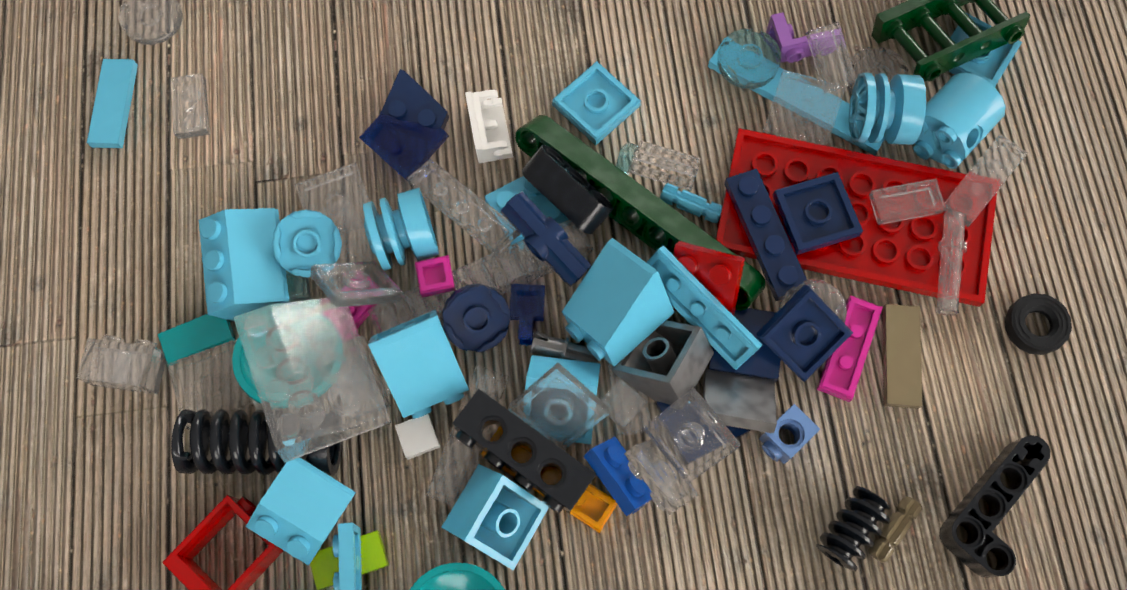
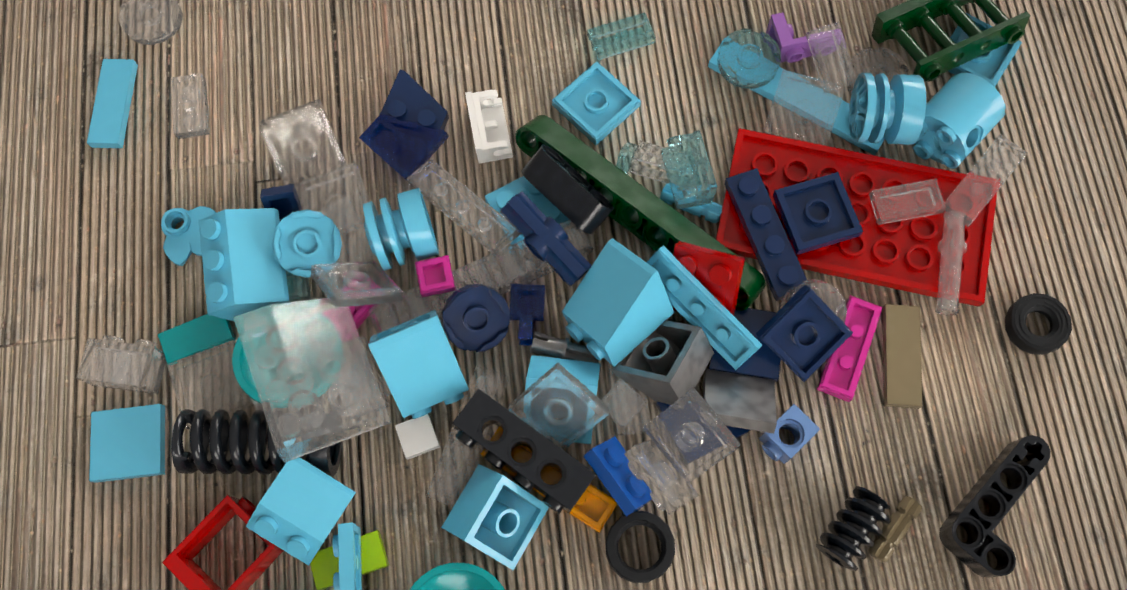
(127, 443): none -> medium azure tile
(186, 239): none -> medium azure plate
(281, 198): none -> dark blue tile
(302, 142): none -> clear slope
(624, 40): none -> clear light blue tile
(667, 547): none -> black tyre
(689, 170): none -> clear light blue hinge

